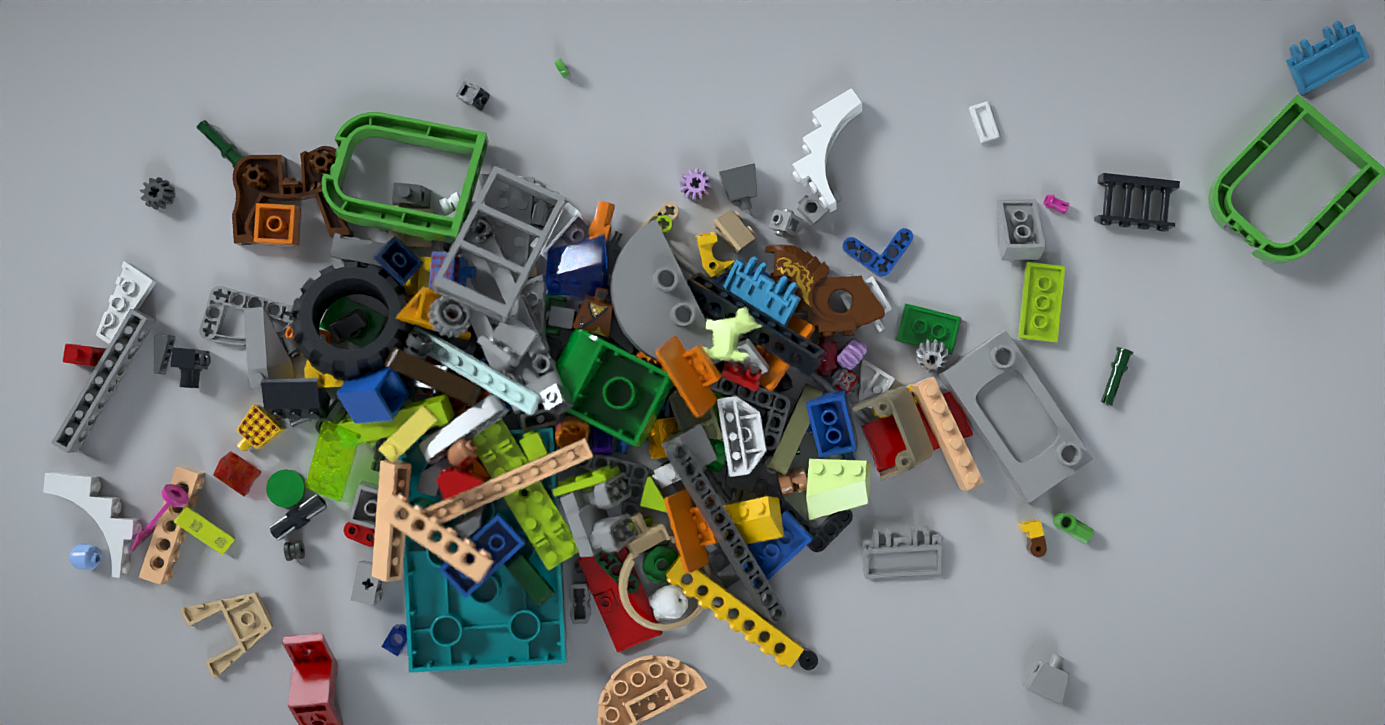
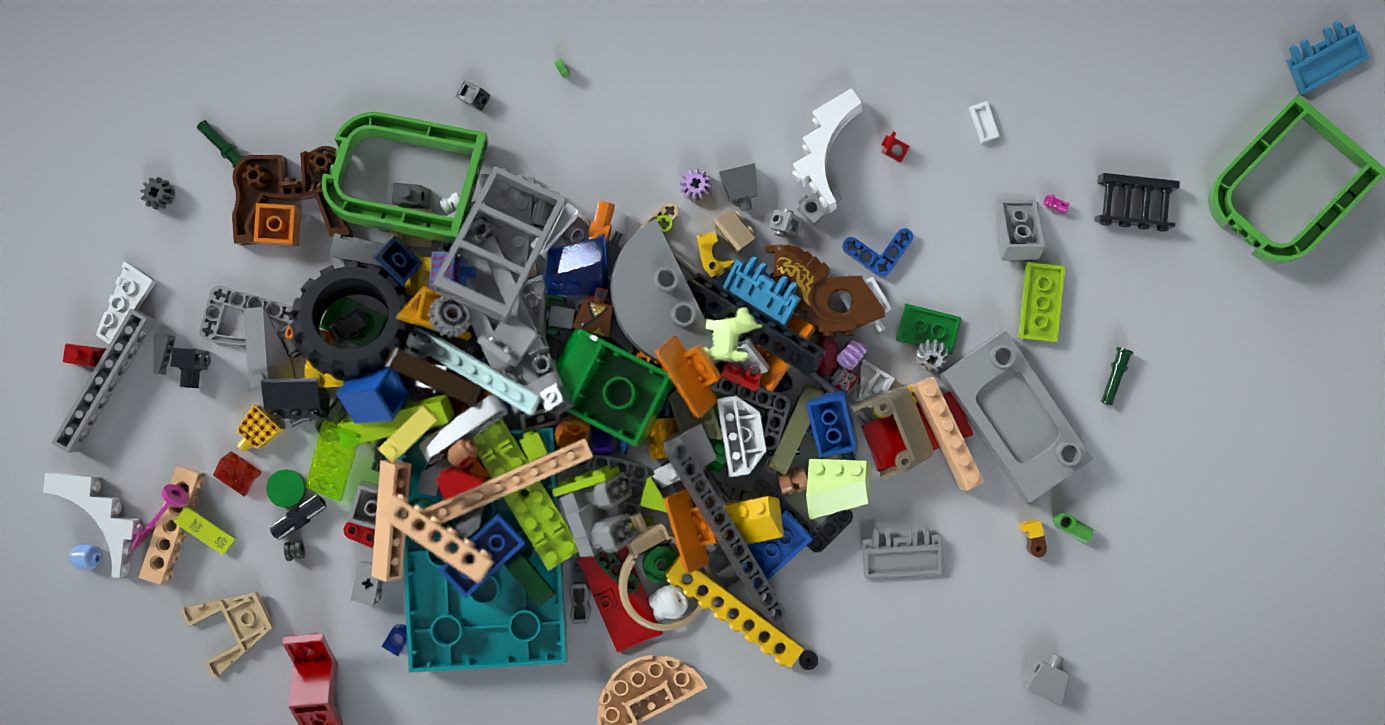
(889, 142): none -> red bracket

